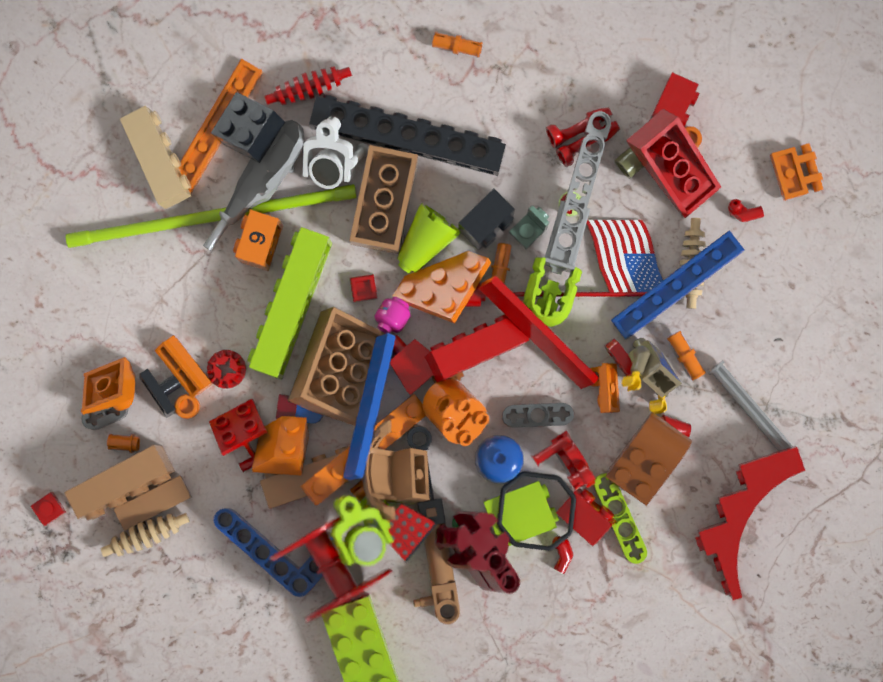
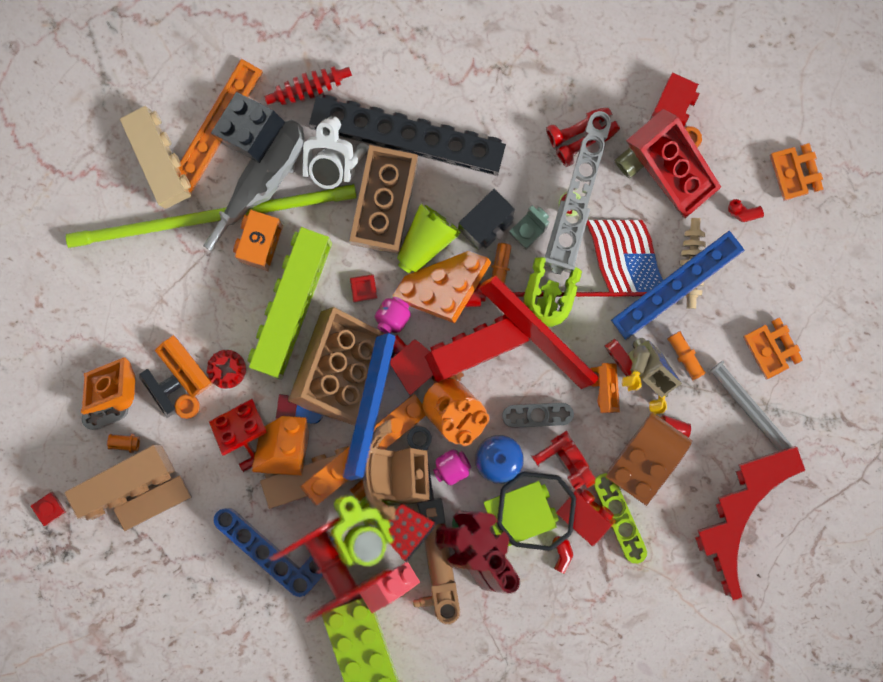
(144, 534): tan piece -> none
(390, 587): none -> coral brick
(452, 467): none -> dark pink head
(457, 44): orange pin -> none
(767, 353): none -> orange plate

